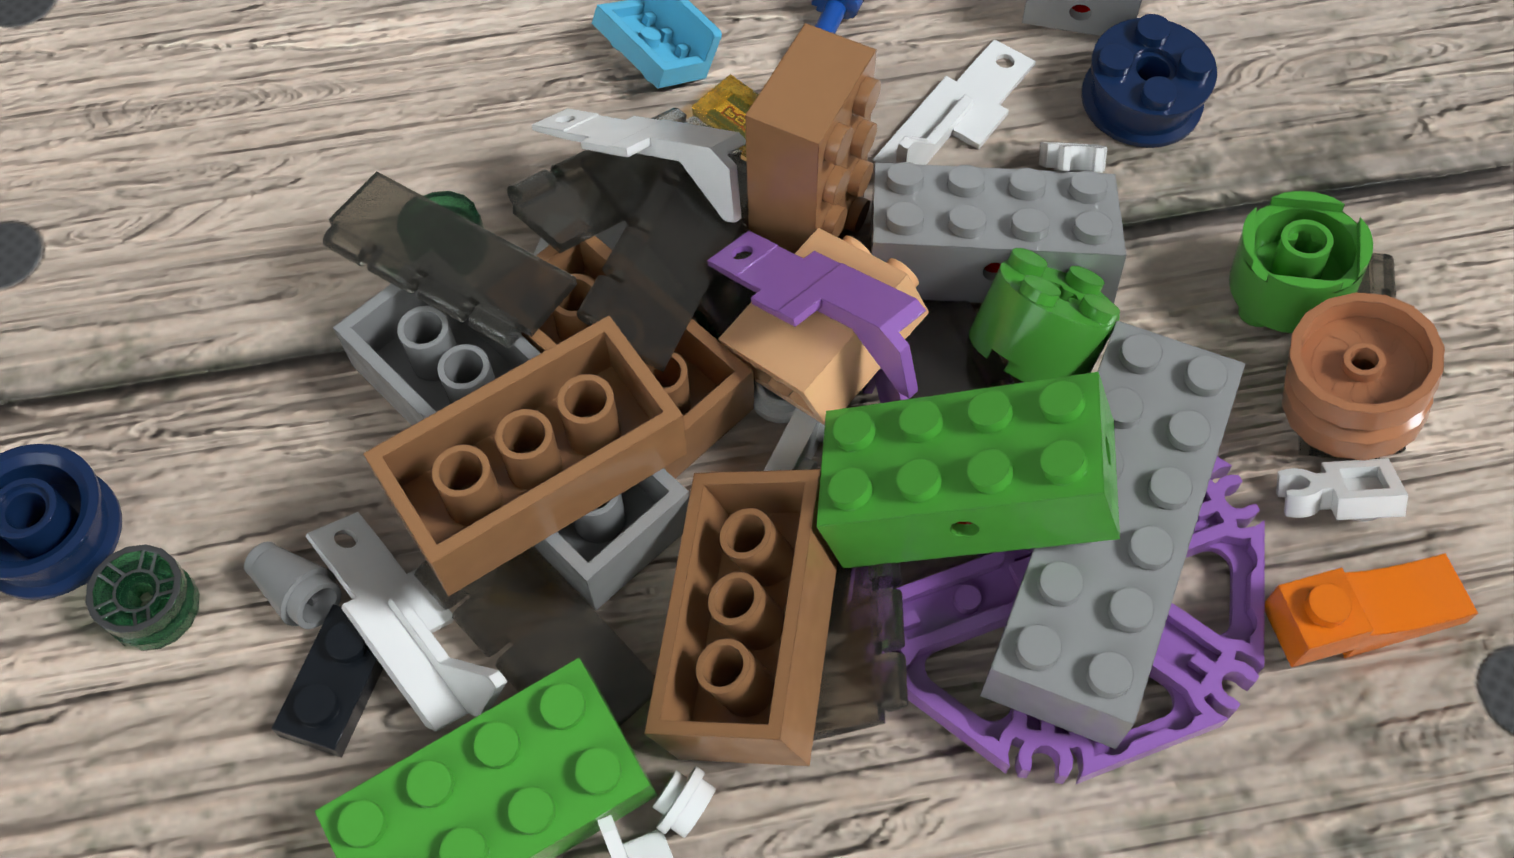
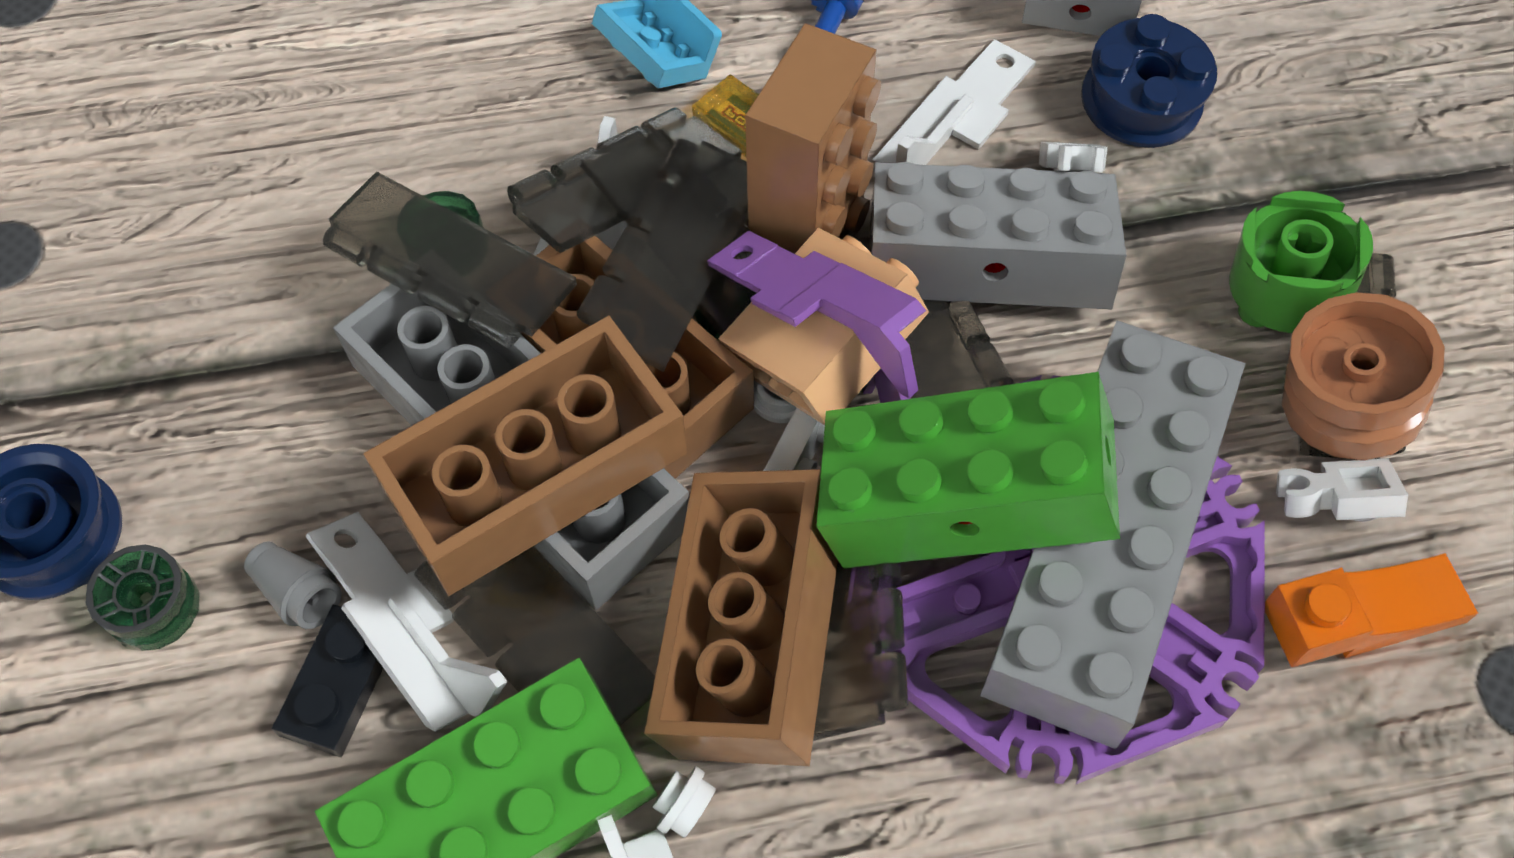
(696, 147): white piece -> none
(1044, 318): bright green brick -> none

